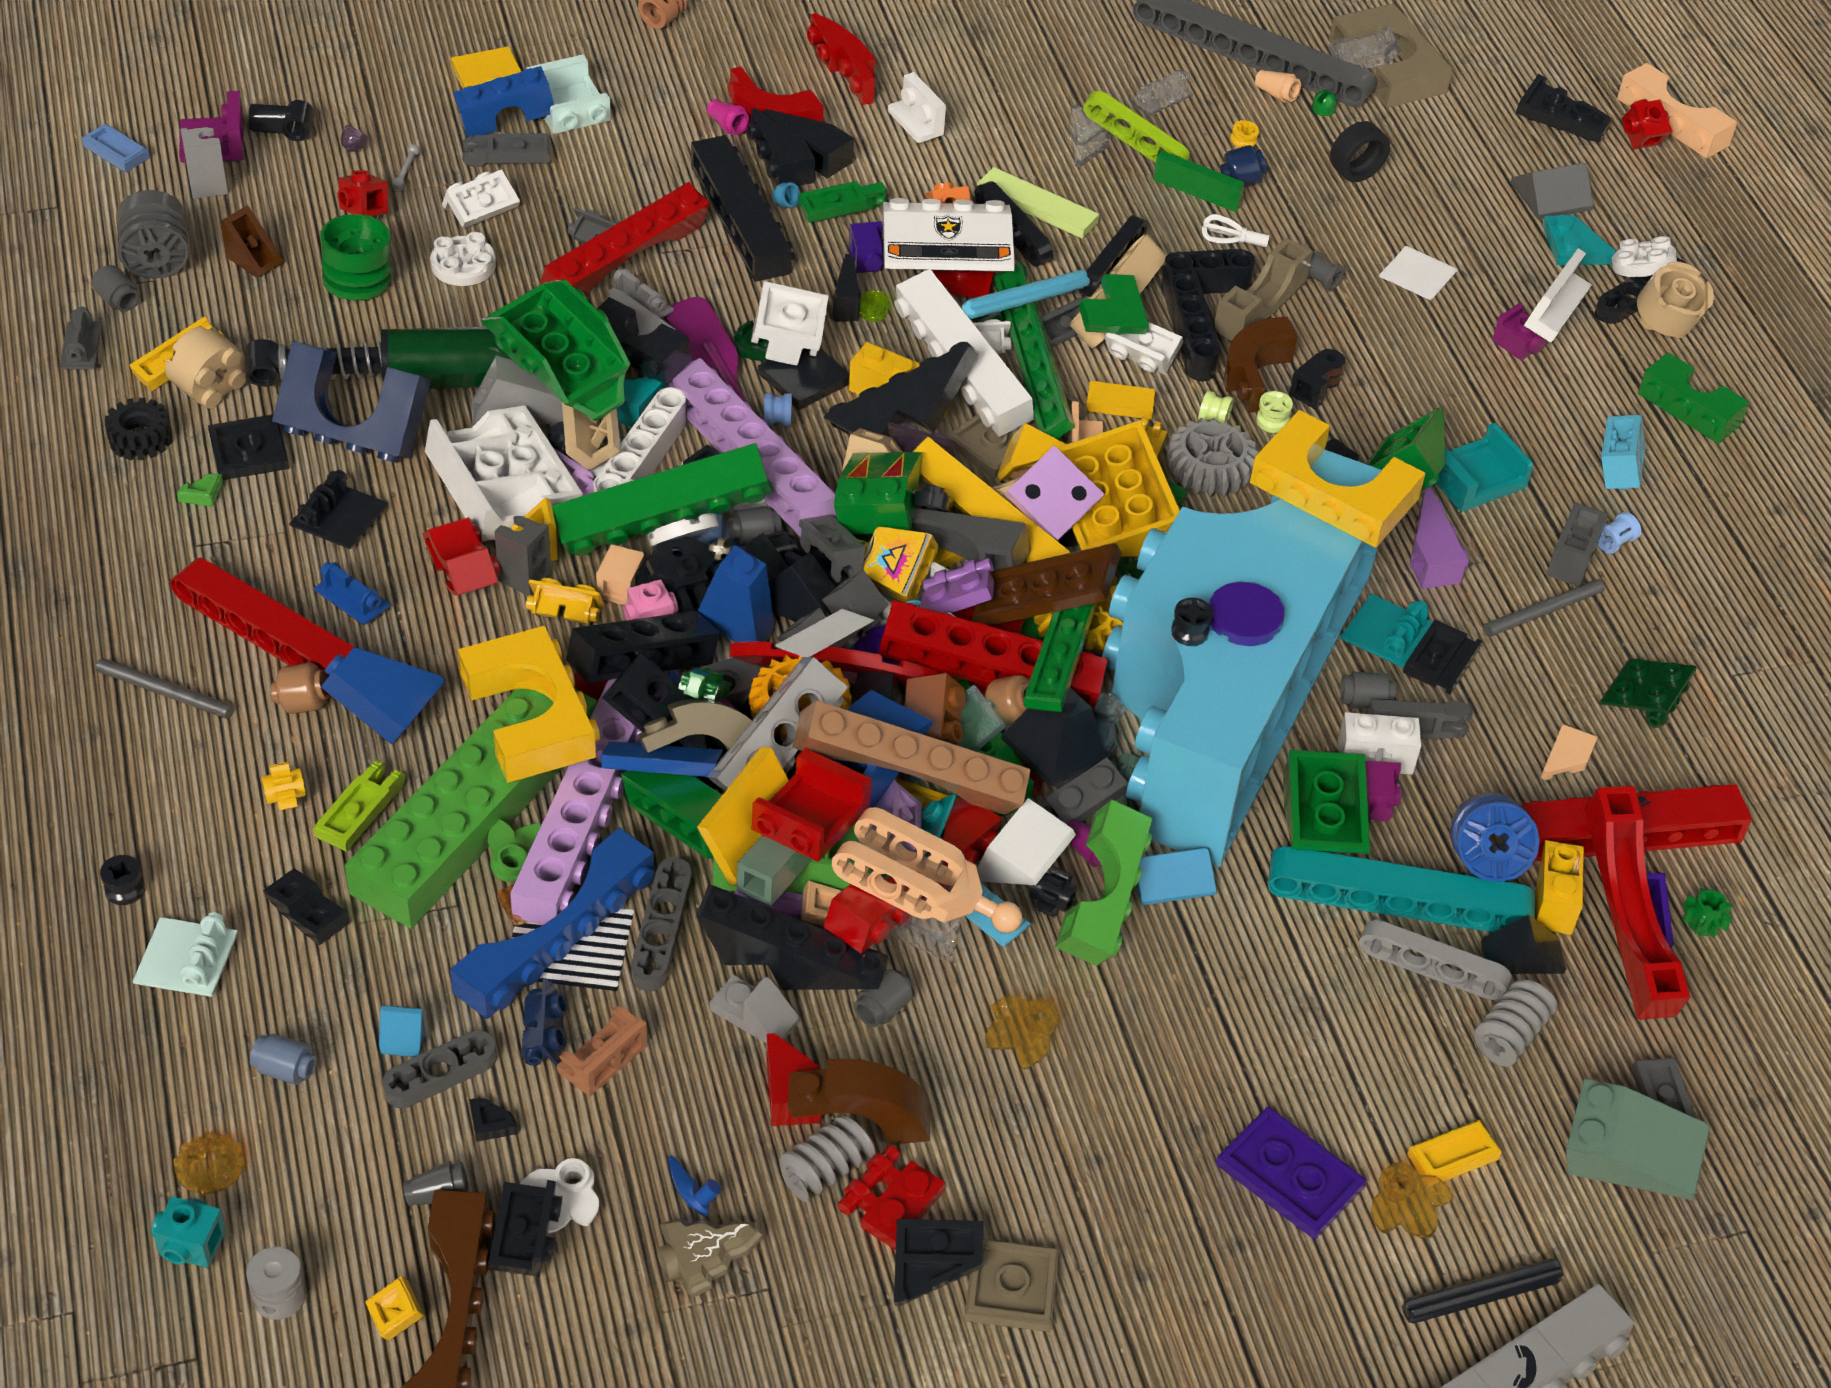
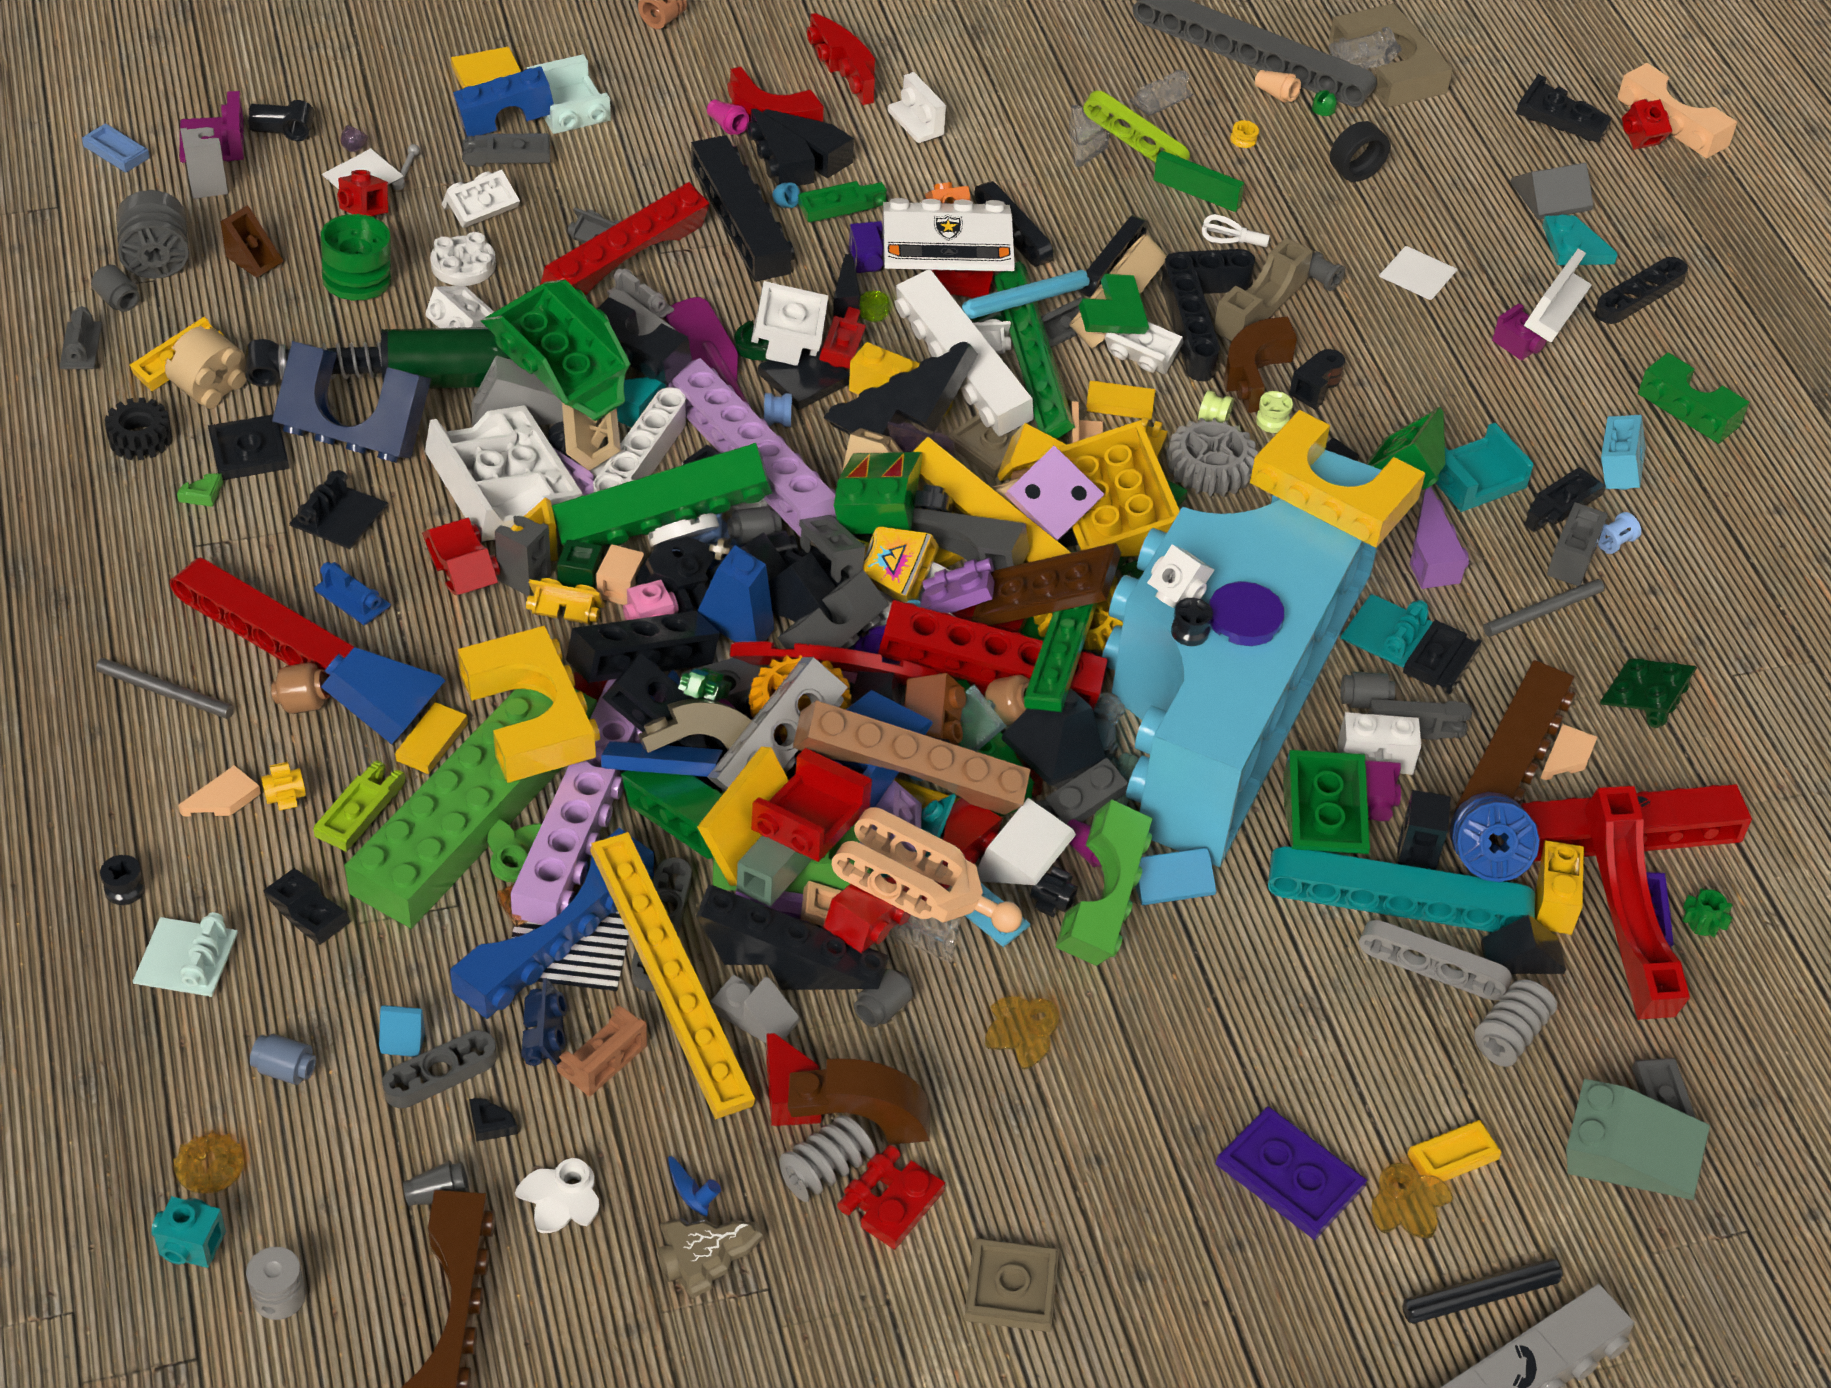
(222, 795): none -> light nougat tile
(367, 161): none -> white sticker
(394, 1308): yellow tile -> none
(431, 738): none -> yellow tile
(456, 308): none -> white bracket
(522, 1228): black bracket -> none
(578, 563): none -> dark green panel
(672, 976): none -> yellow plate
(824, 633): white sticker -> none
(843, 339): none -> red hinge
(934, 1255): black wing -> none
(1044, 204): yellowish green tile -> none
(1179, 576): none -> white brick
(1244, 165): dark blue head -> none
(1423, 830): none -> black brick
(1522, 735): none -> reddish brown brick
(1557, 500): none -> black hinge
(1643, 258): white tile -> none
(1674, 300): tan brick -> none

